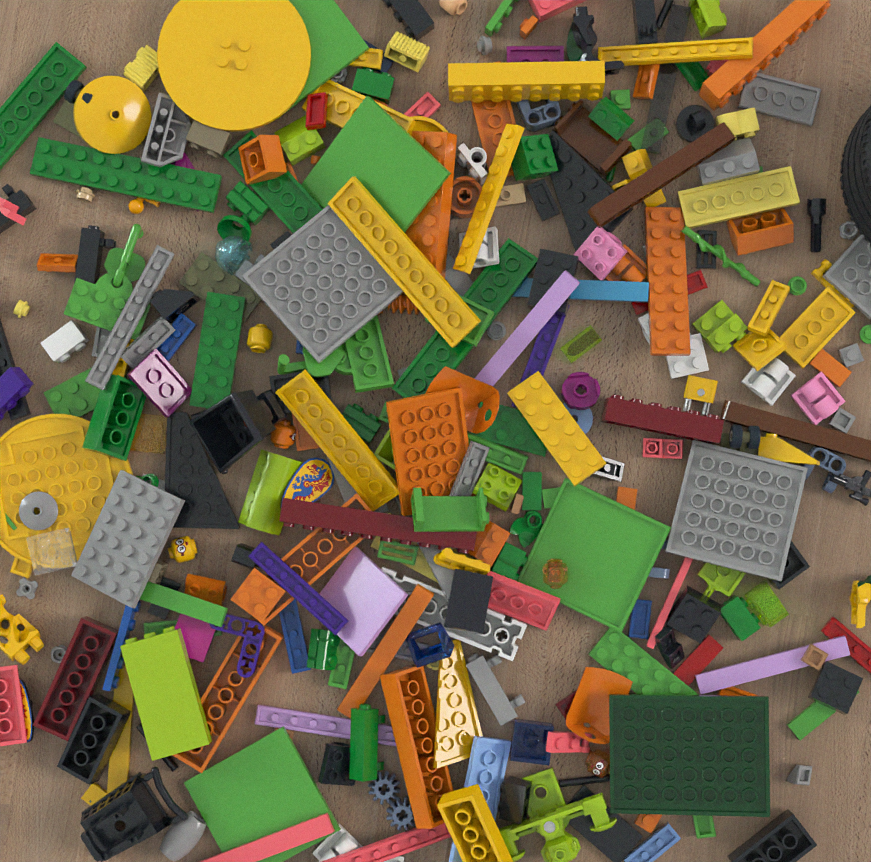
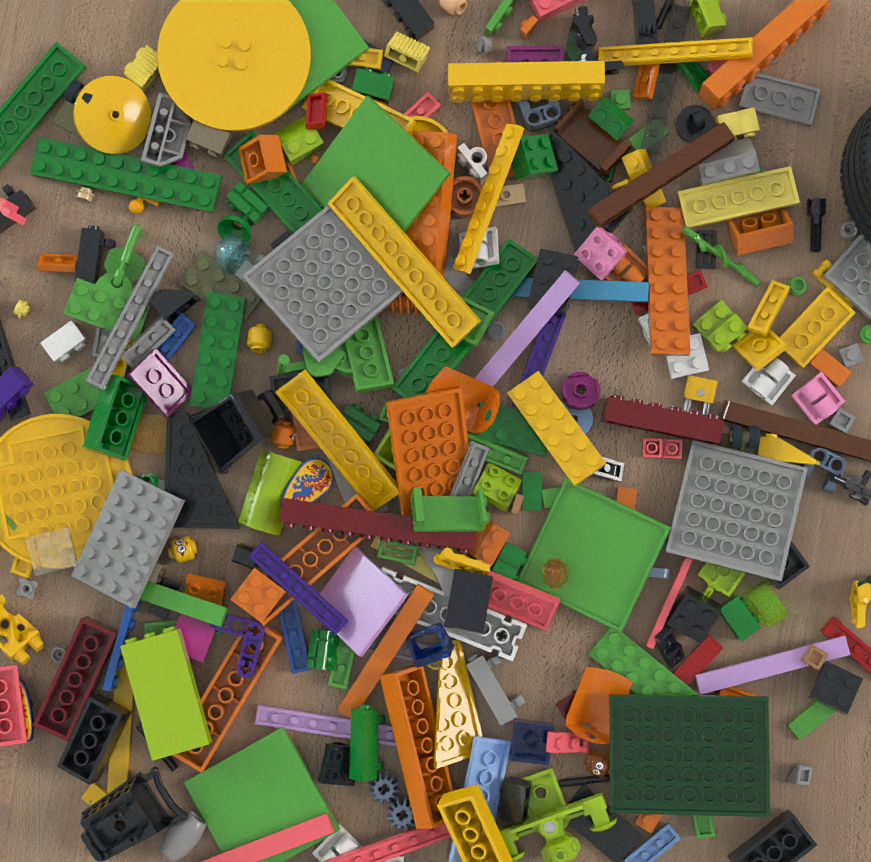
(48, 510): light grey dish -> none
(527, 531): green plate -> none
(543, 200): black plate -> none
(581, 344): clear neon green tile -> none
(640, 619): blue tile -> none

